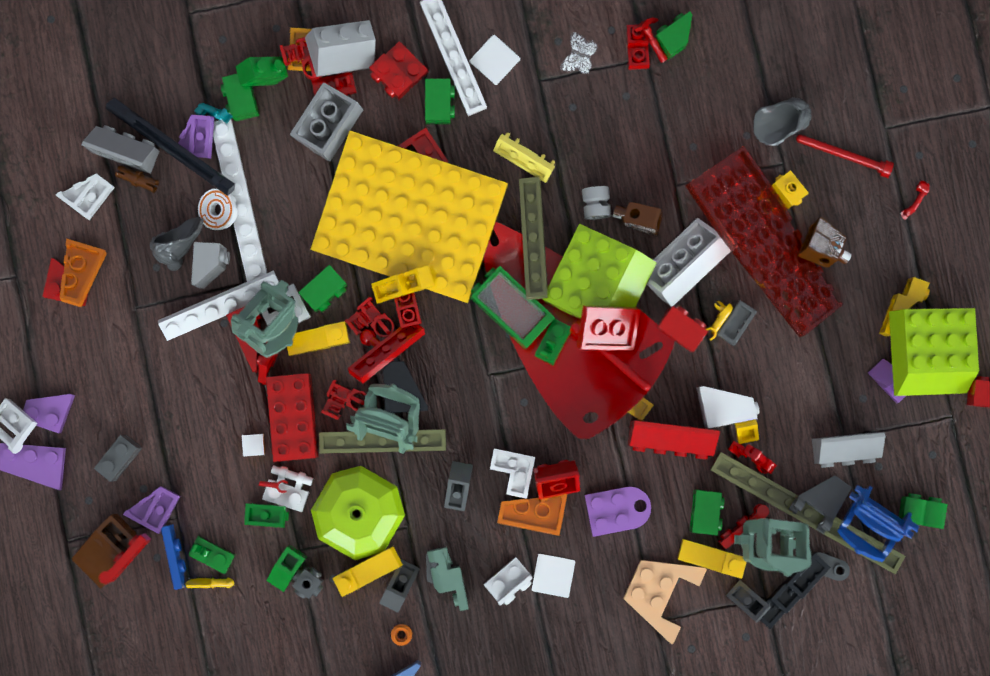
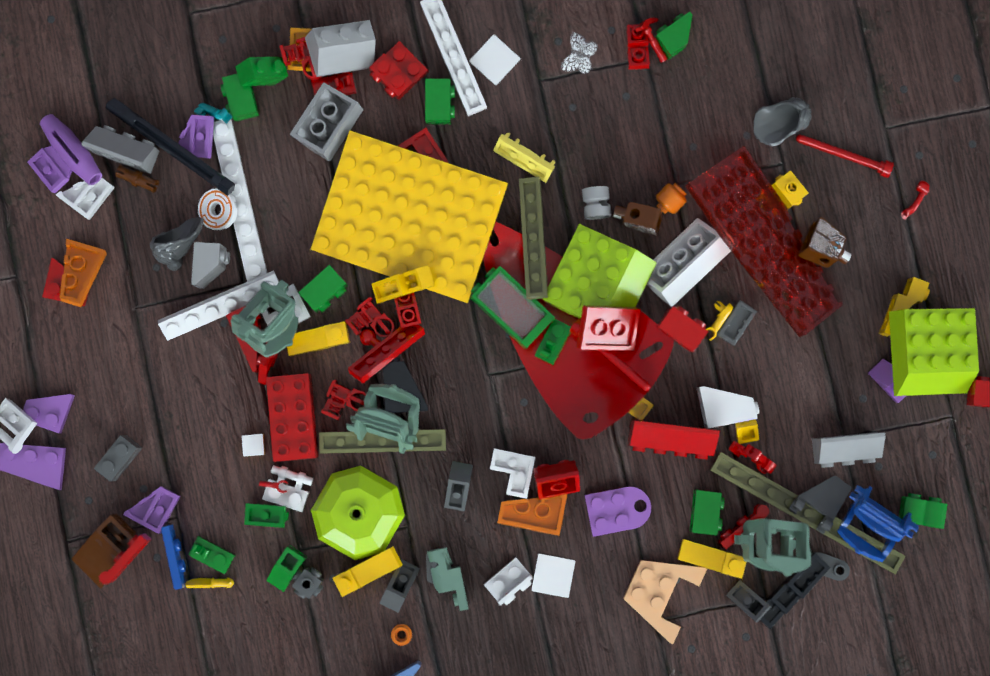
(64, 155): none -> medium lavender plate
(671, 198): none -> orange head

